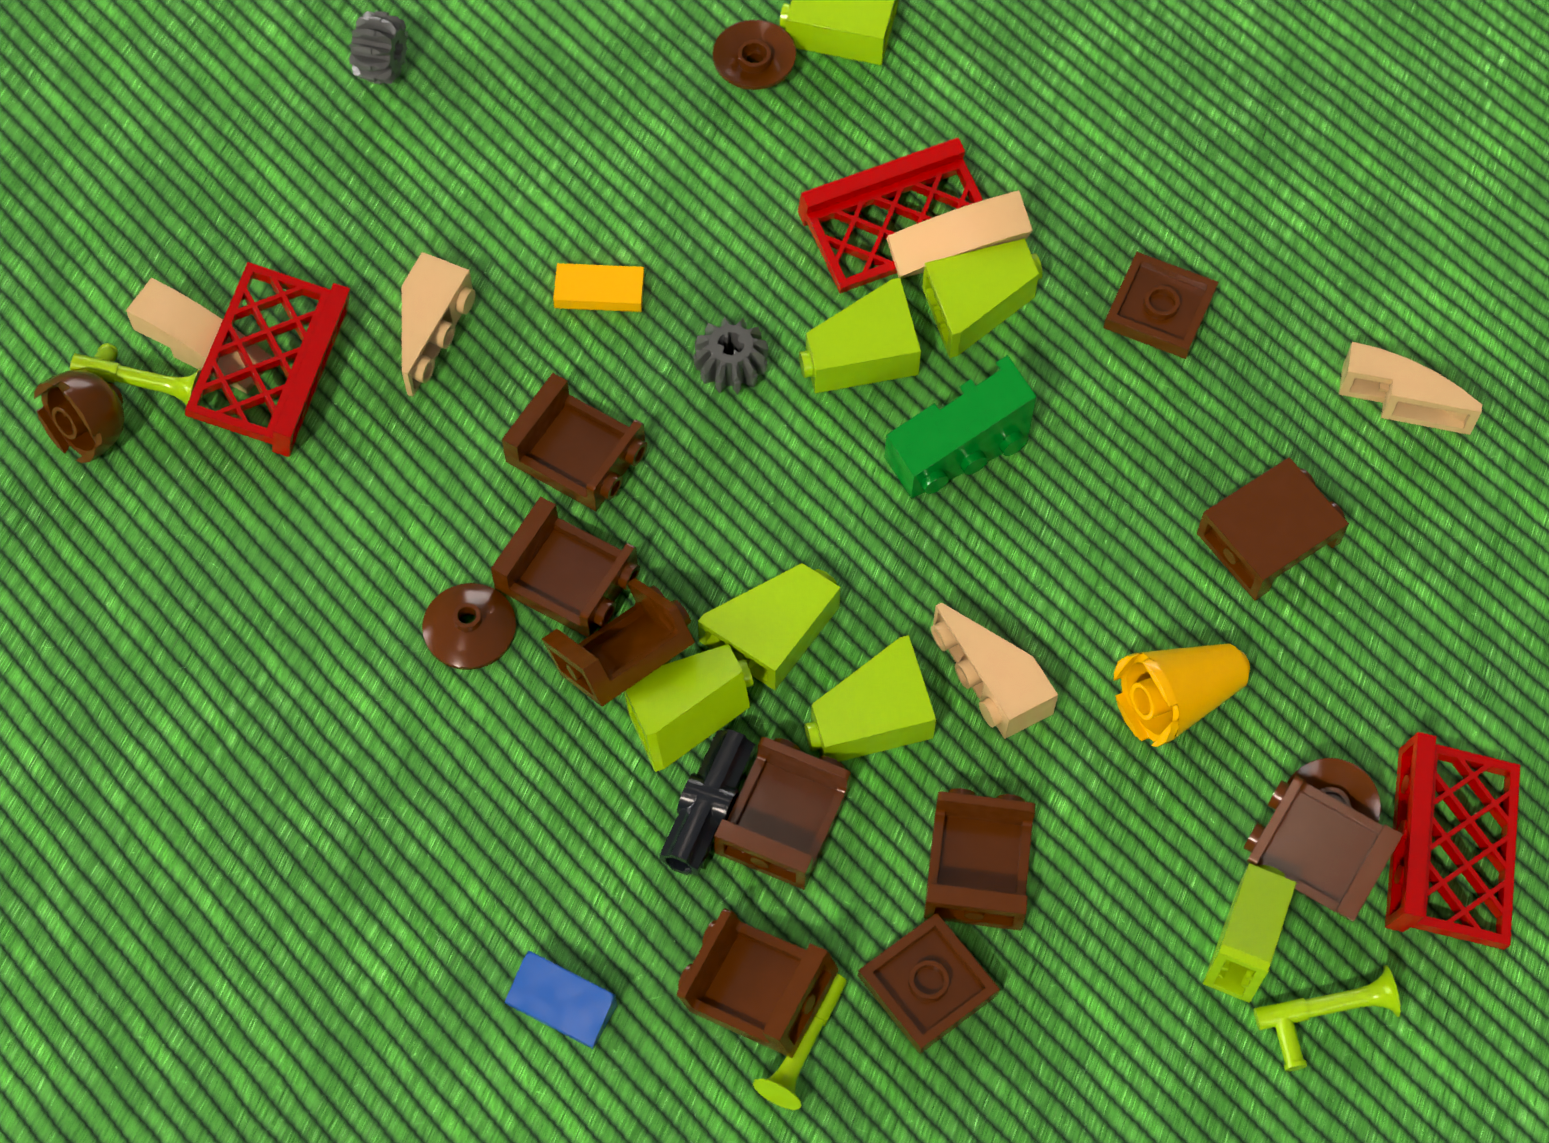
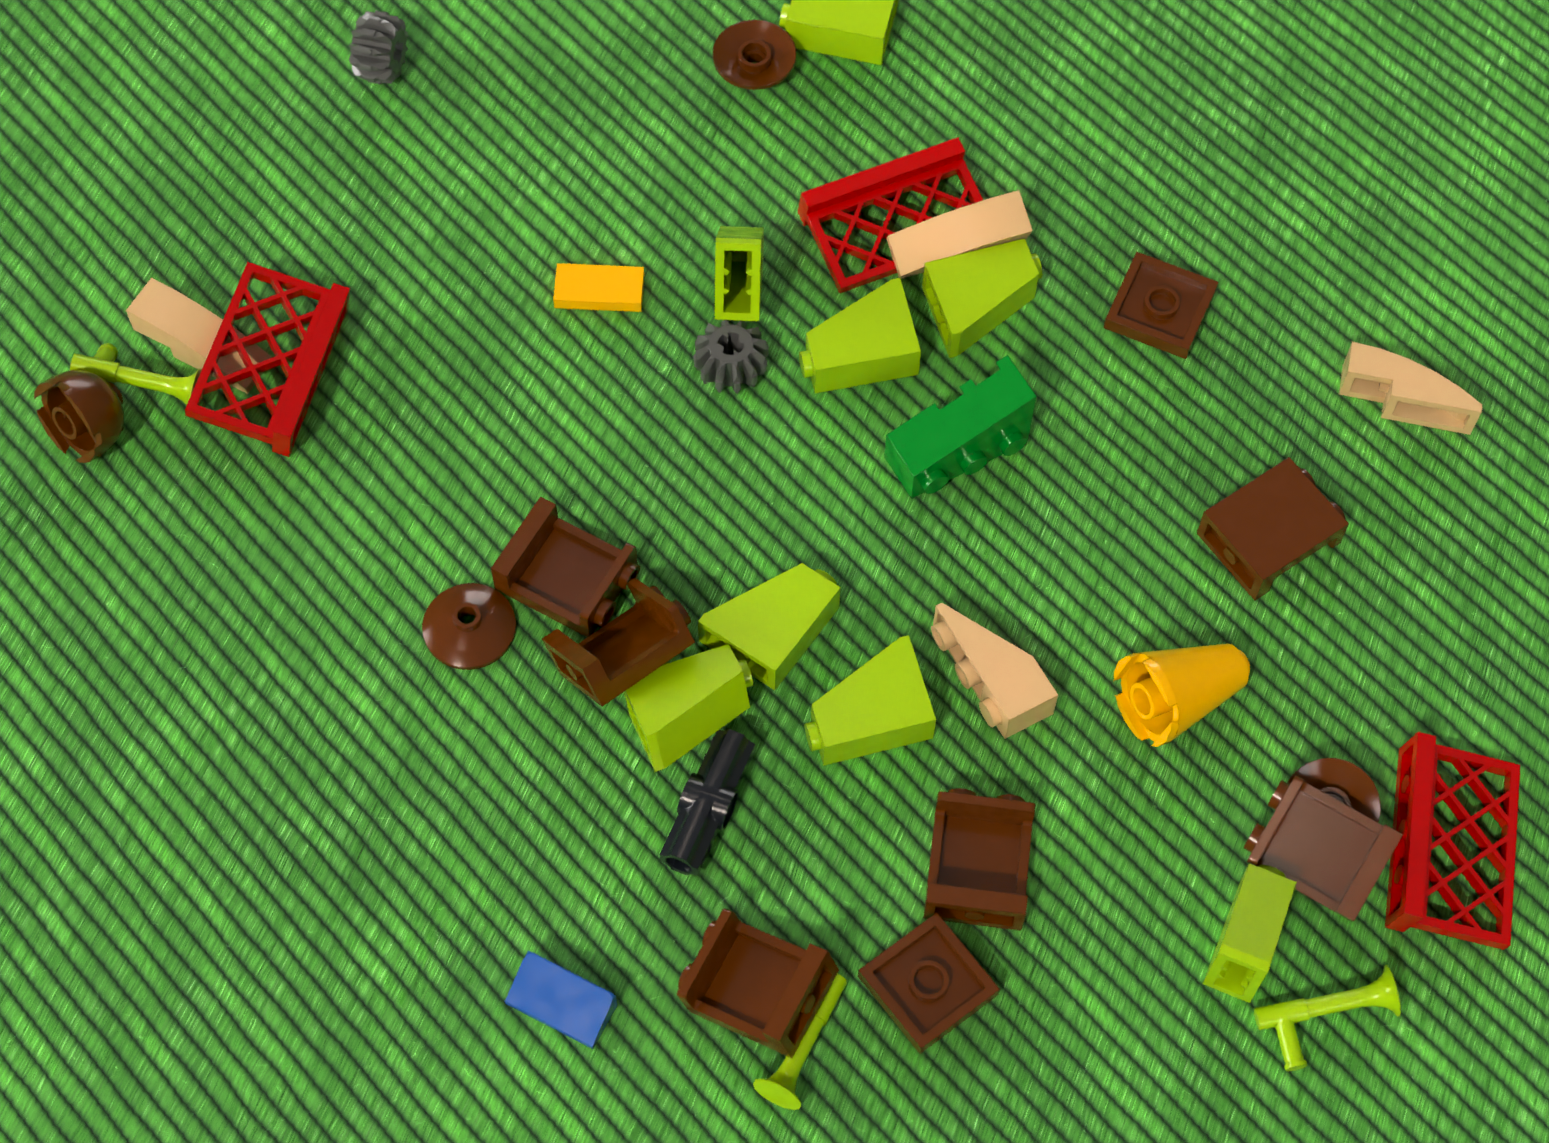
(432, 303): tan slope -> none
(573, 445): reddish brown panel -> none
(738, 273): none -> lime slope
(784, 812): reddish brown panel -> none

